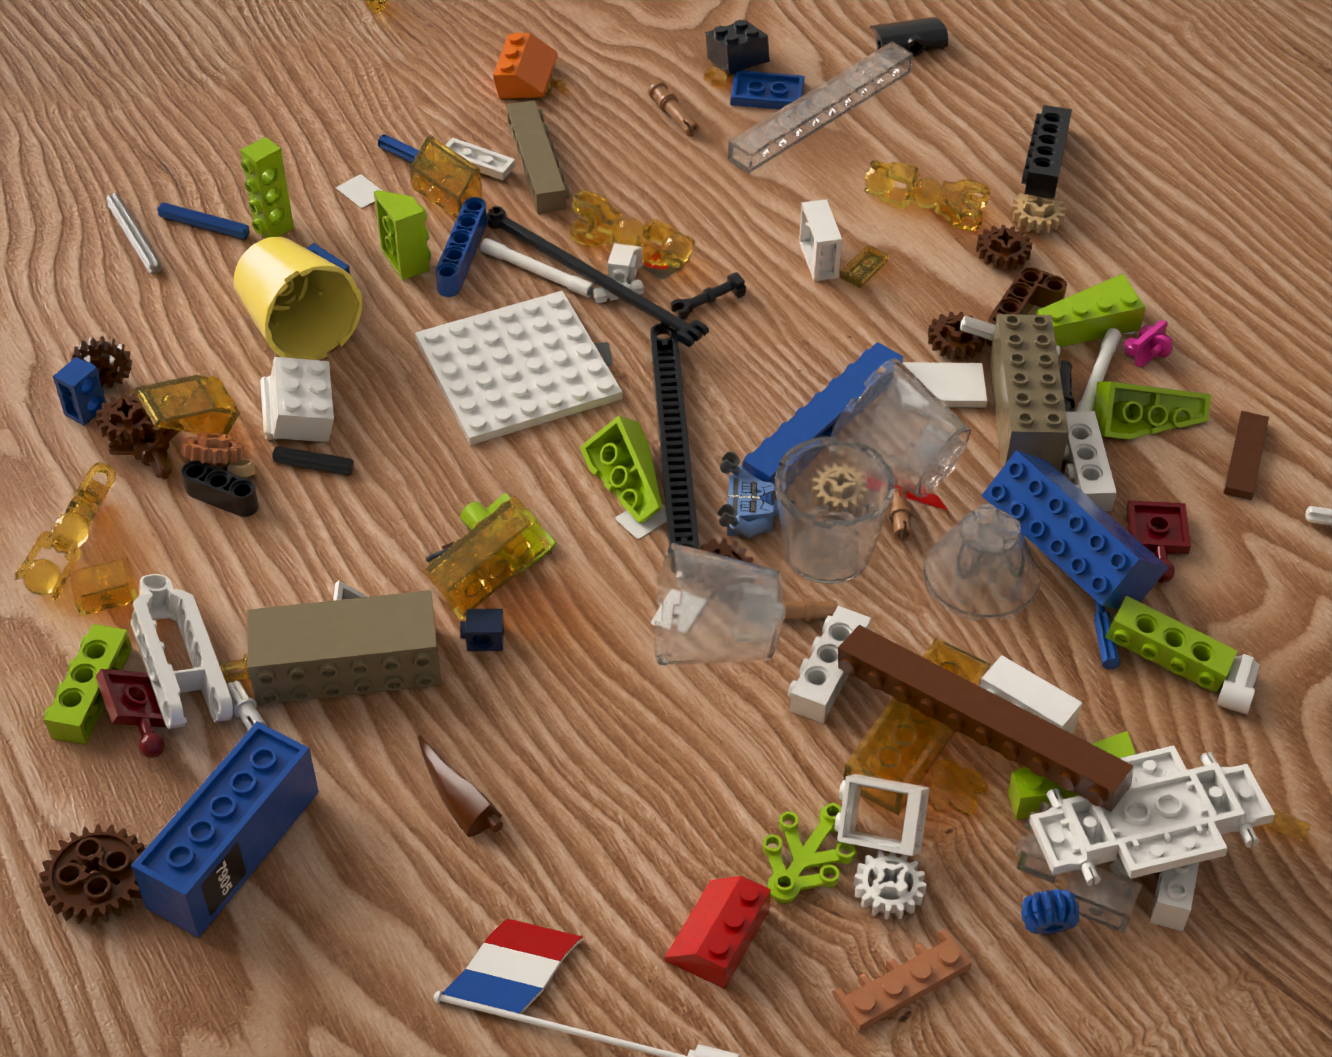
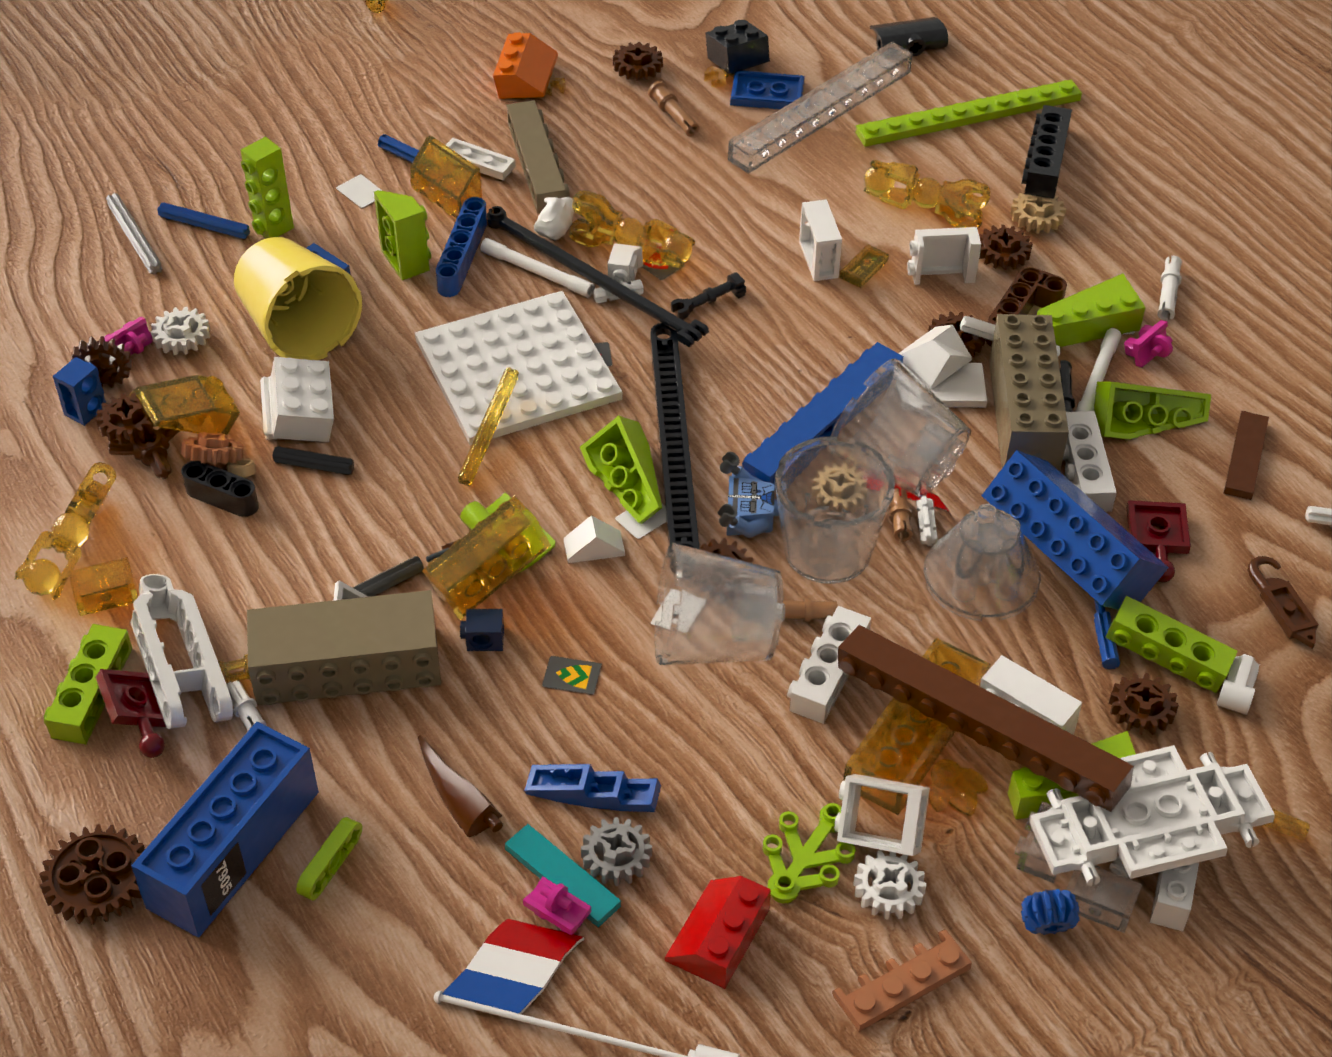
(133, 335): none -> dark pink hips
(180, 330): none -> white gear
(329, 858): none -> lime beam
(391, 577): none -> dark grey axle
(488, 426): none -> clear yellow axle
(549, 862): none -> teal tile
(555, 218): none -> white hair
(557, 906): none -> dark pink hips
(572, 675): none -> dark grey sticker
(593, 541): none -> white slope
(600, 789): none -> blue slope
(614, 848): none -> light grey gear
(638, 61): none -> reddish brown gear
(927, 521): none -> white axle
(936, 355): none -> white slope
(945, 253): none -> white panel
(967, 113): none -> lime plate
(1143, 703): none -> reddish brown gear
(1170, 281): none -> white pin
(1284, 603): none -> reddish brown plate

